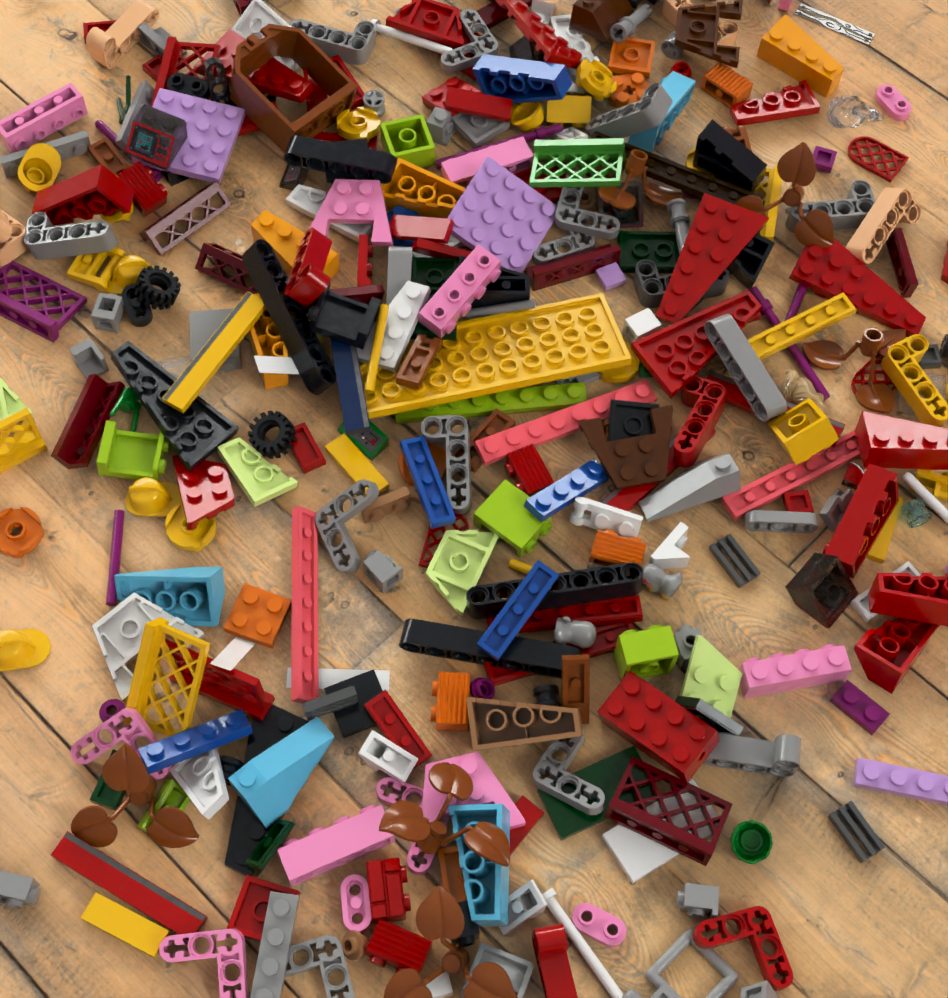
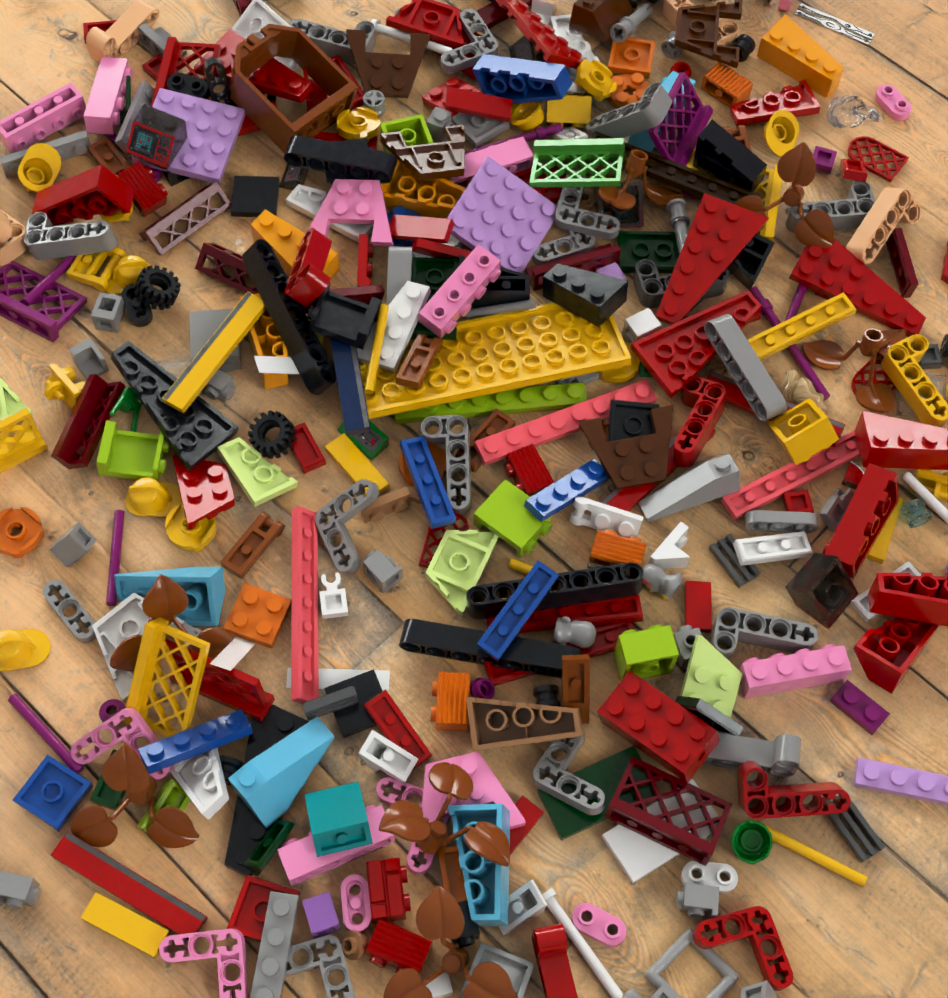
(45, 733): none -> magenta bar
(48, 280): none -> magenta bar
(53, 792): none -> blue plate
(61, 385): none -> yellow hips
(69, 600): none -> light grey beam
(72, 544): none -> light grey panel
(107, 96): none -> bright pink brick
(165, 601): none -> dark orange plant
(220, 387): none -> light grey brick
(252, 545): none -> dark orange plate
(254, 195): none -> black tile
(321, 915): none -> medium lavender panel
(334, 599): none -> white plate
(338, 819): none -> teal panel
(385, 71): none -> reddish brown wing
(431, 159): none -> reddish brown wing
(585, 292): none -> black wedge
(688, 130): none -> magenta fence
(698, 605): none -> red tile
(710, 875): none -> white plate
(746, 46): none -> black wheel
(764, 636): none -> light grey beam
(772, 548): none -> white tile
(781, 132): none -> yellow piece
(794, 796): none -> red beam
(817, 857): none -> yellow bar
(853, 170): none -> red tile

